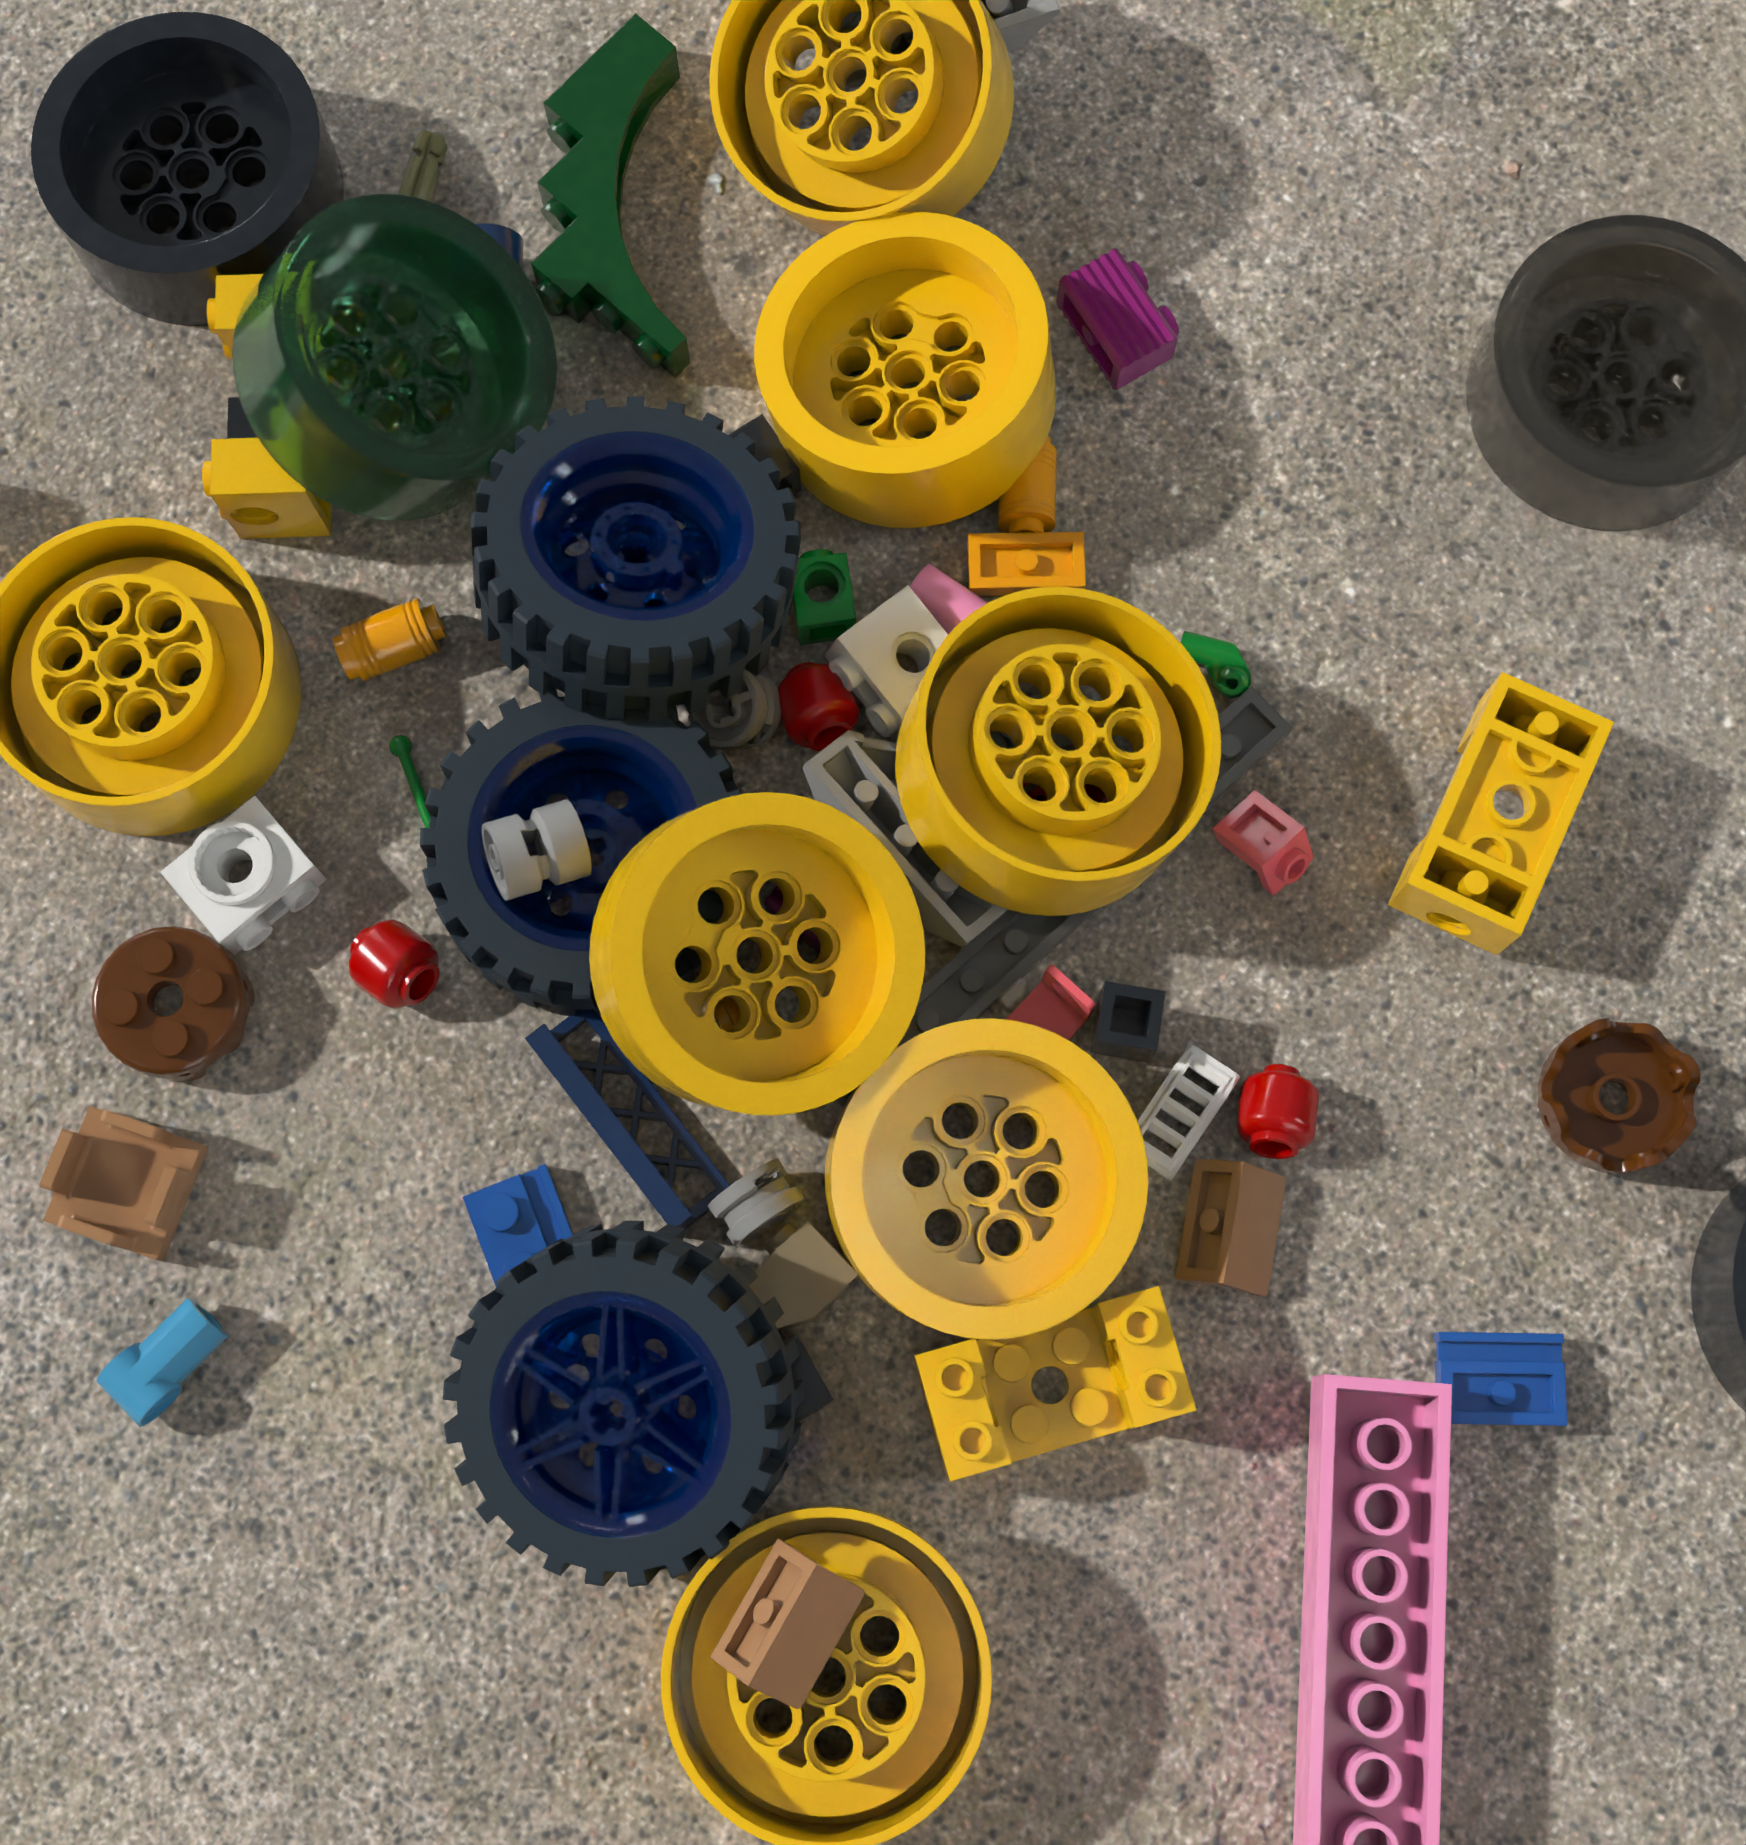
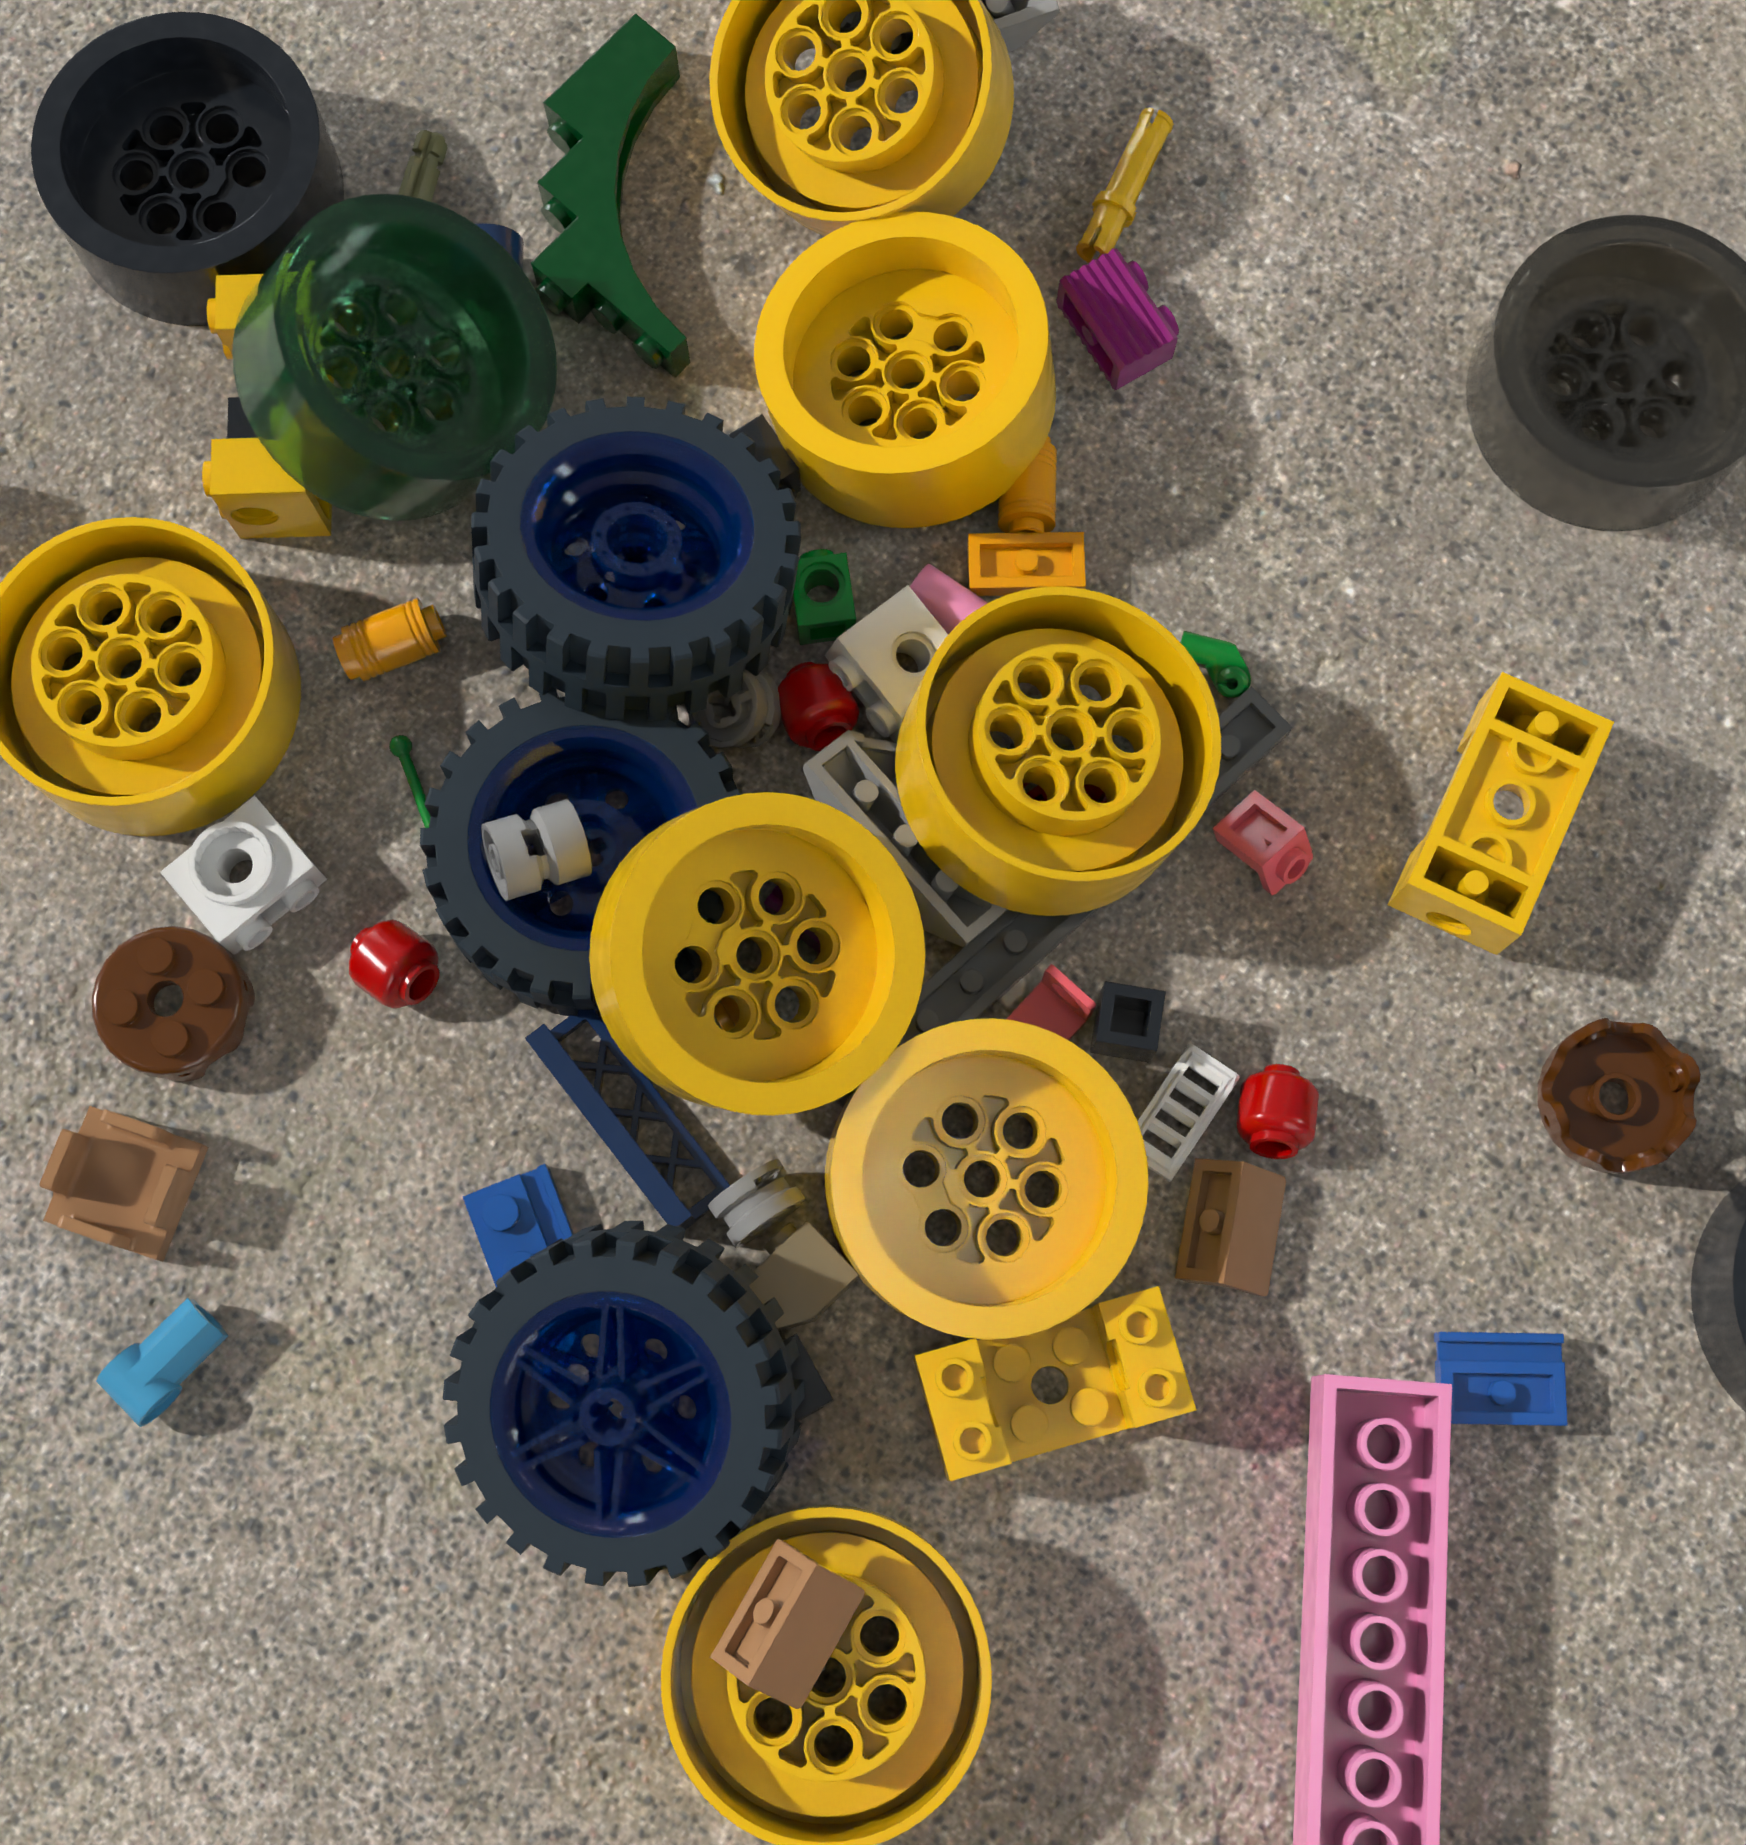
(1115, 205): none -> yellow pin

